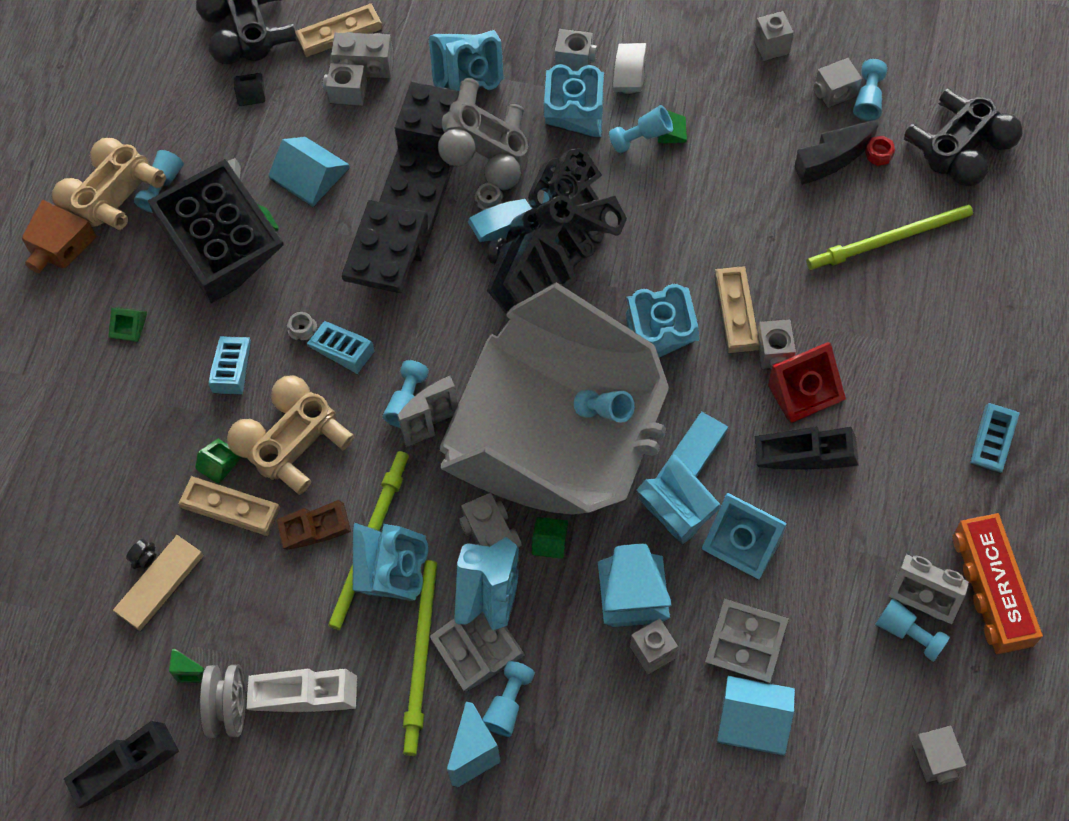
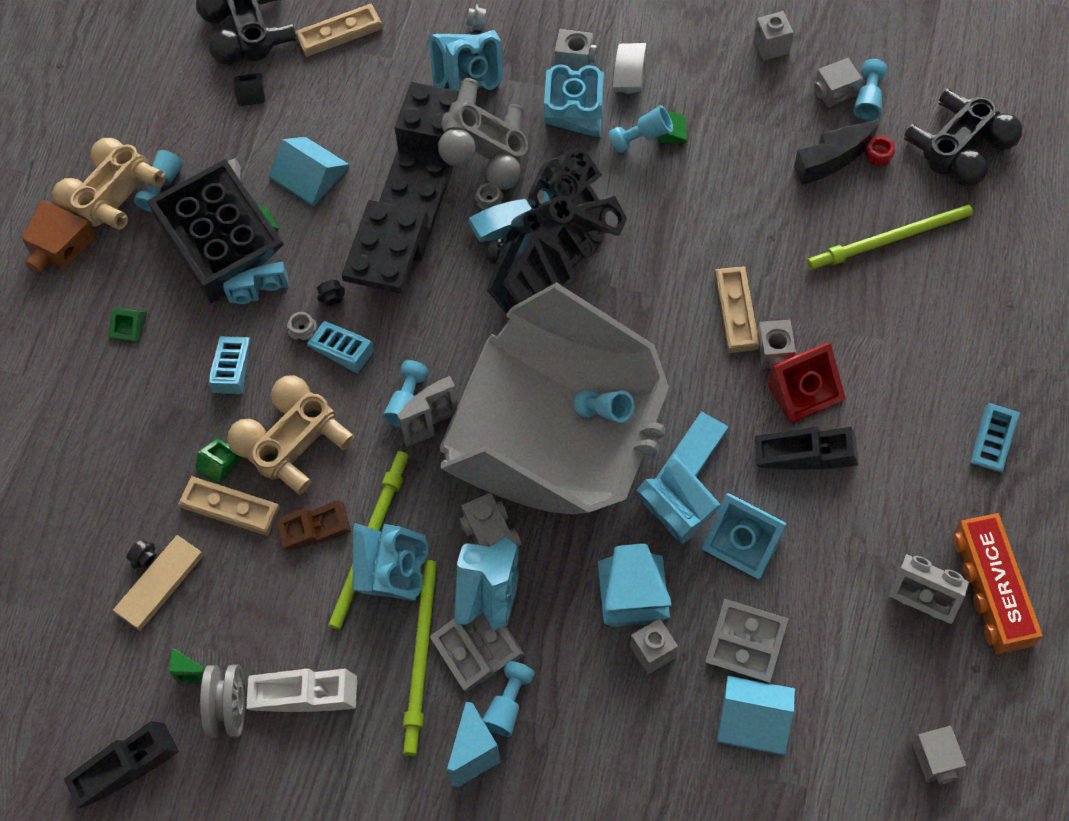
(246, 285): none -> medium azure slope
(330, 292): none -> black plate
(345, 84): light grey brick -> none
(369, 50): light grey brick -> none
(476, 18): none -> light grey plate
(549, 537): green slope -> none
(663, 317): medium azure piece -> none
(900, 621): medium azure piece -> none

